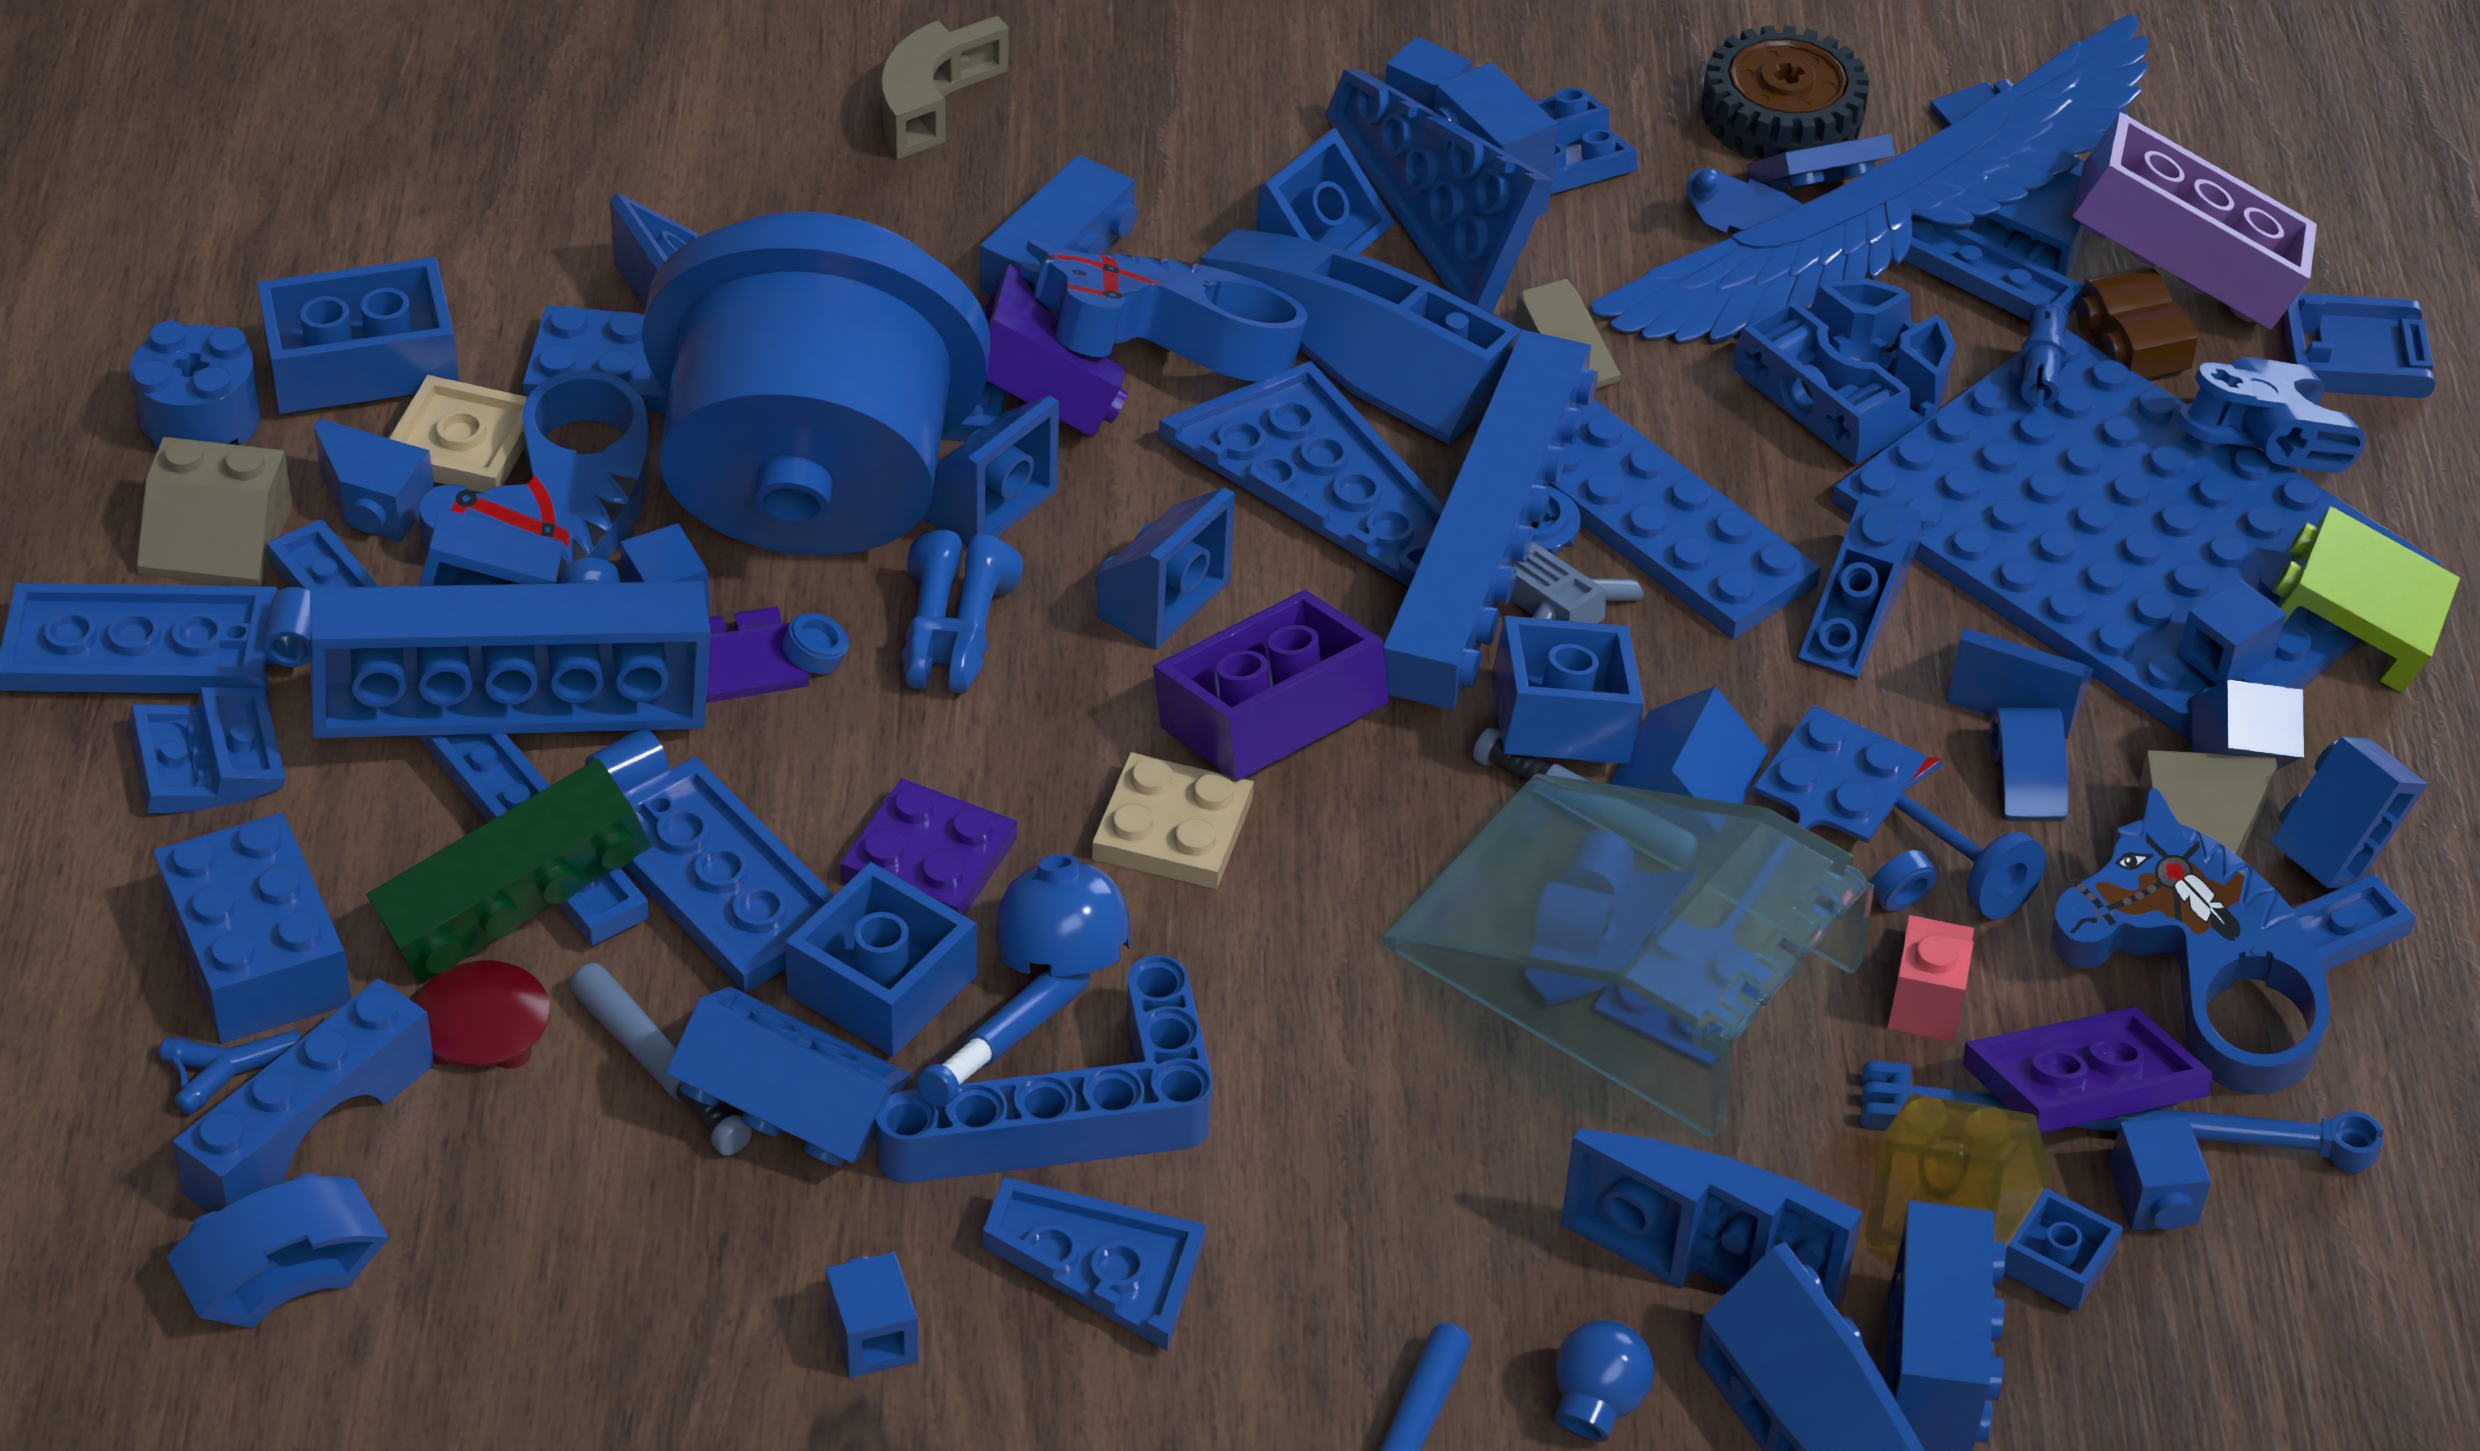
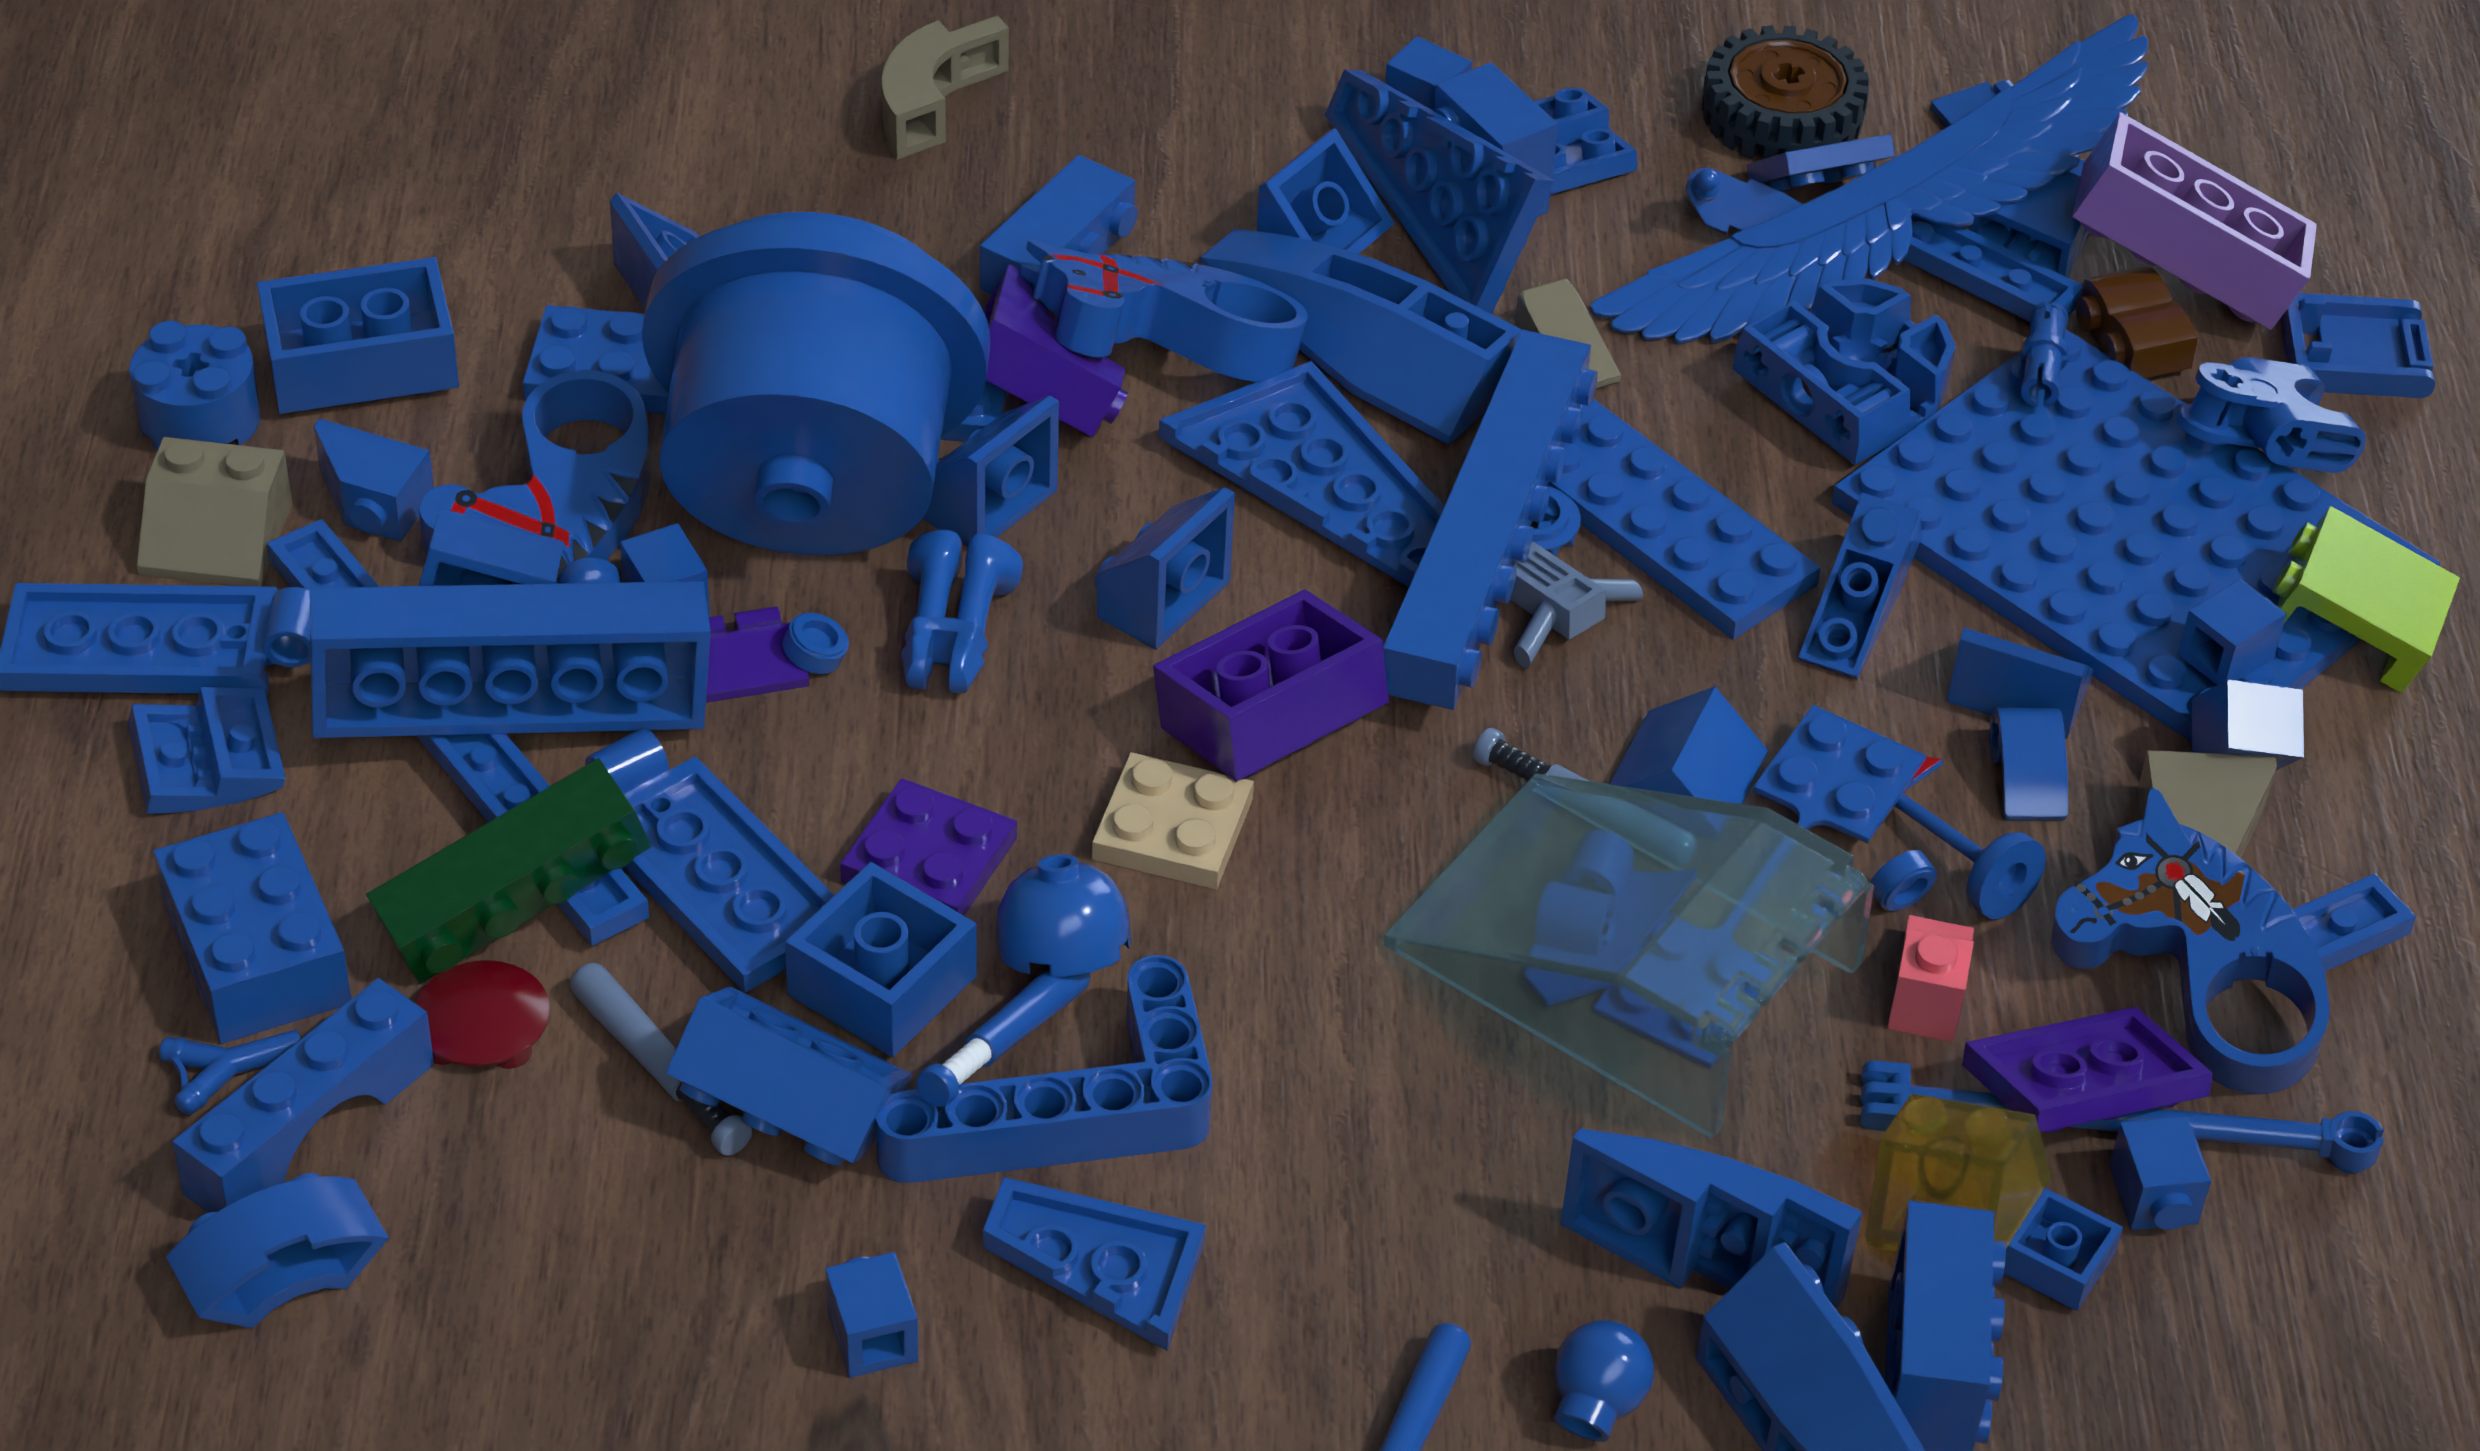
(468, 429): tan plate -> none
(1566, 690): blue brick -> none
(2347, 811): blue brick -> none

